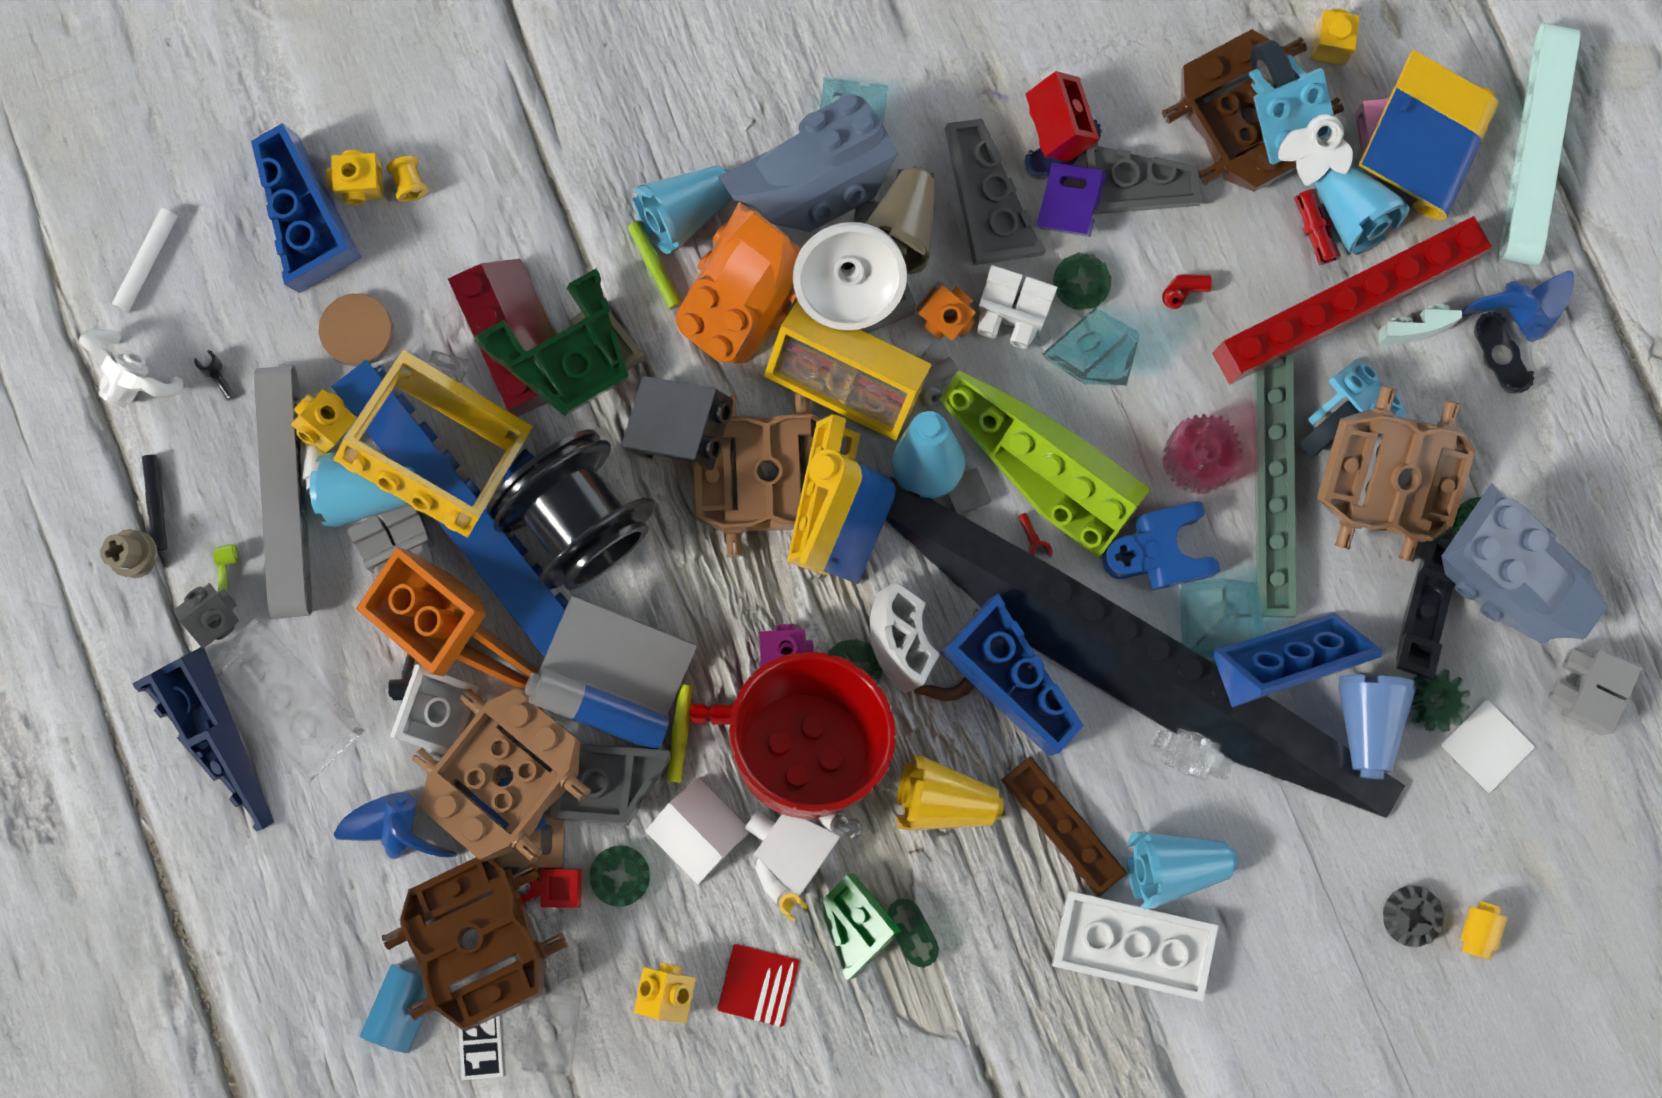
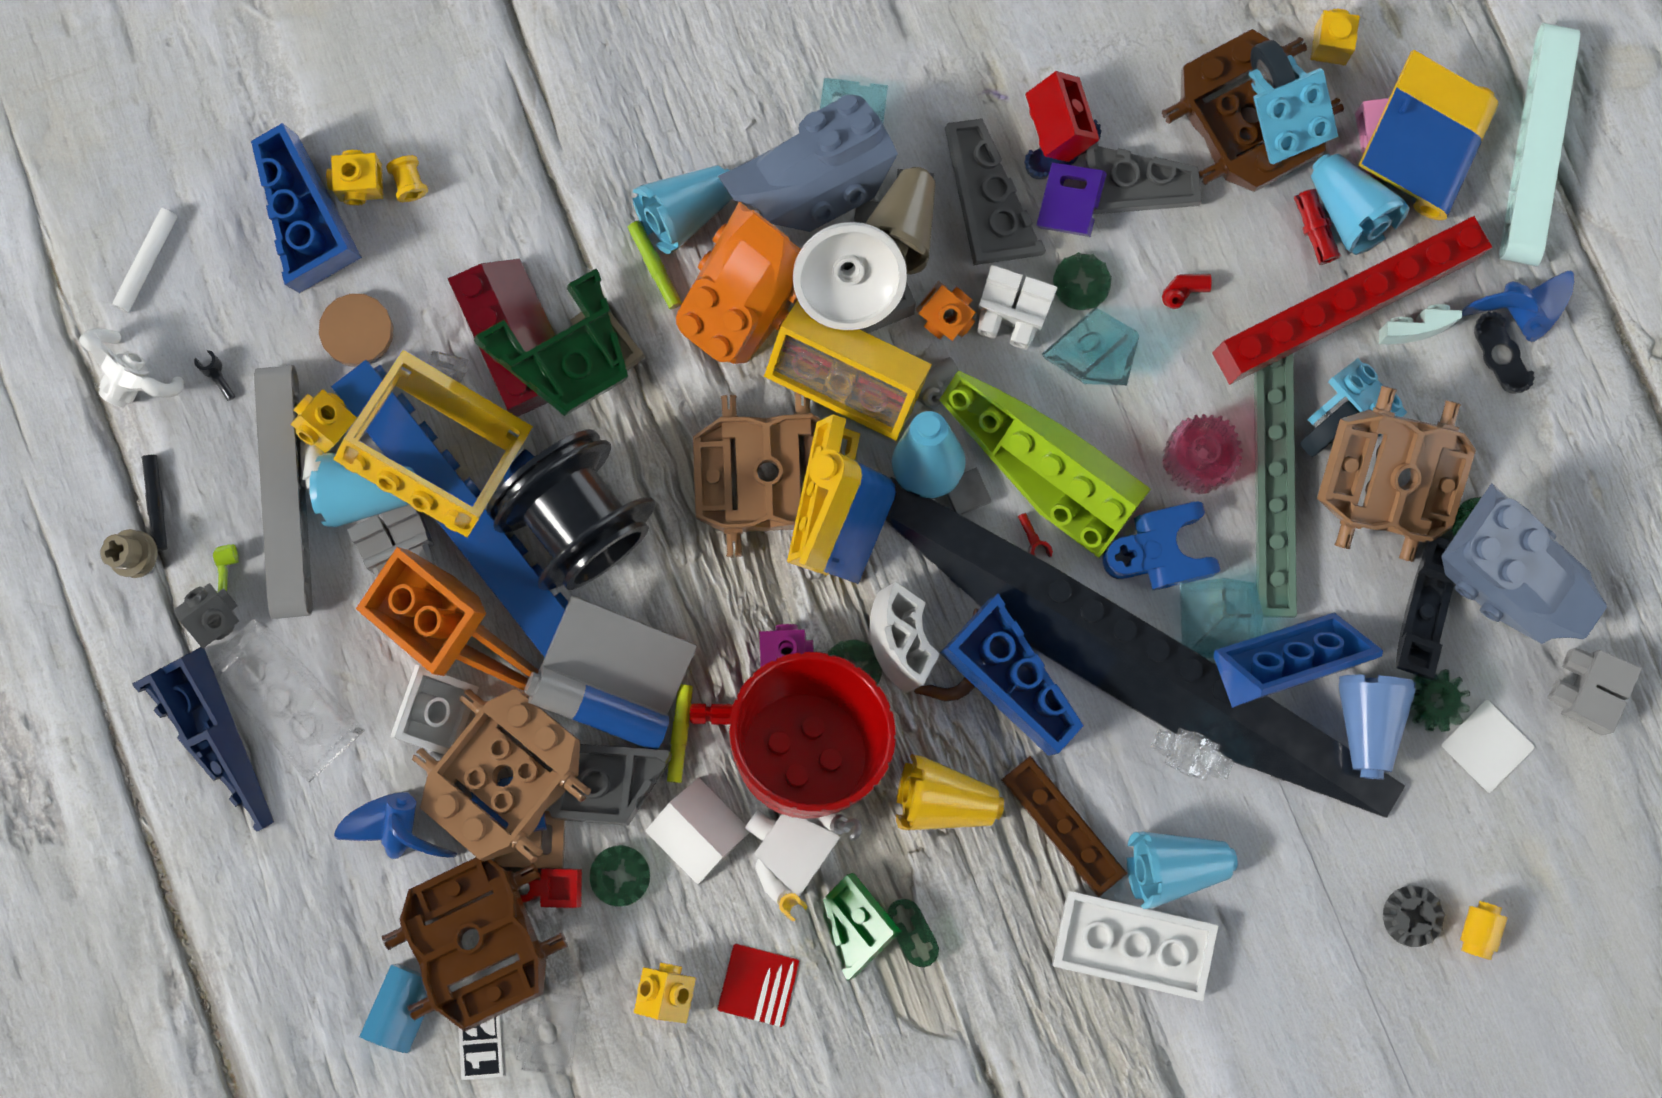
(398, 687): black hand -> none
(678, 421): black panel -> none
(1317, 154): white plate -> none

